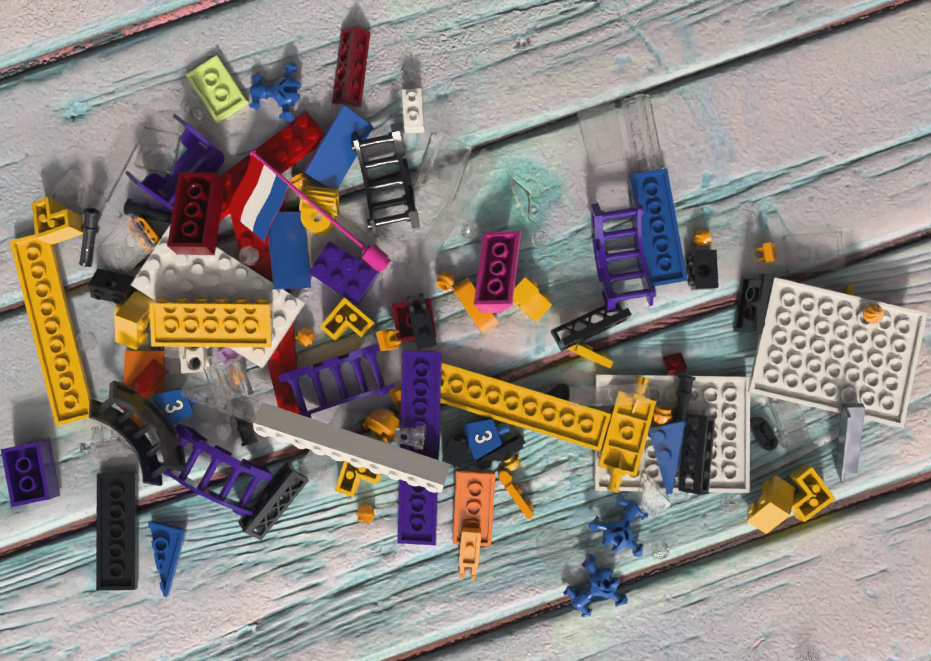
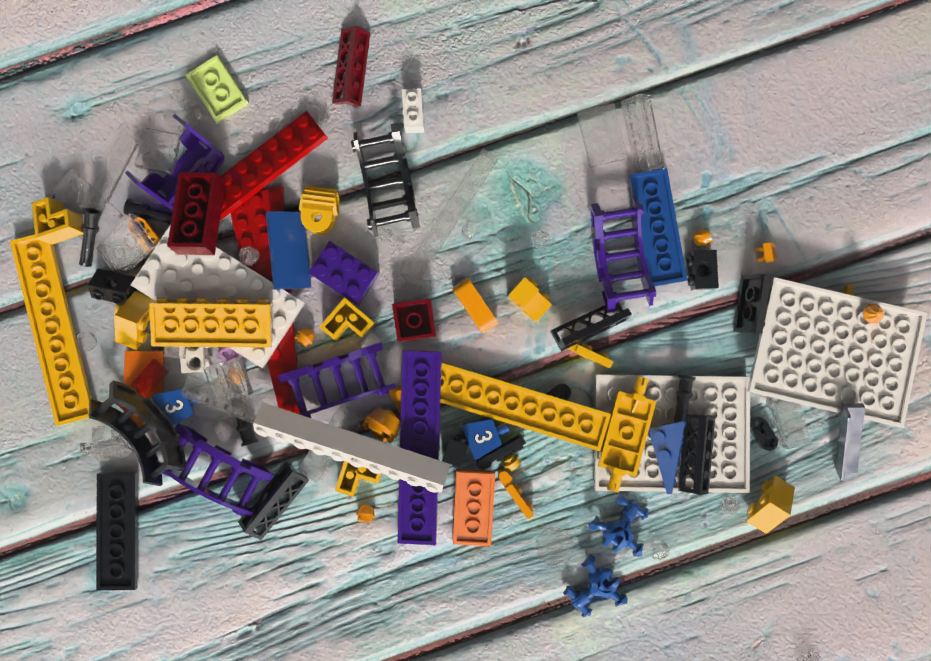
(30, 473): dark purple brick -> none
(167, 546): blue wing -> none
(261, 197): flag -> none
(283, 91): blue piece -> none
(300, 181): light orange plate -> none
(334, 152): blue tile -> none
(387, 339): light orange tile -> none
(415, 436): clear plate -> none
(421, 324): black hinge -> none
(442, 165): clear slope -> none
(445, 280): light orange plate -> none
(469, 550): light orange hinge -> none
(497, 271): dark pink slope -> none
(609, 395): clear tile -> none
(651, 496): clear slope -> none
(662, 415): light orange plate -> none
(674, 364): dark red plate -> none
(812, 493): yellow brick -> none
(814, 252): clear tile -> none

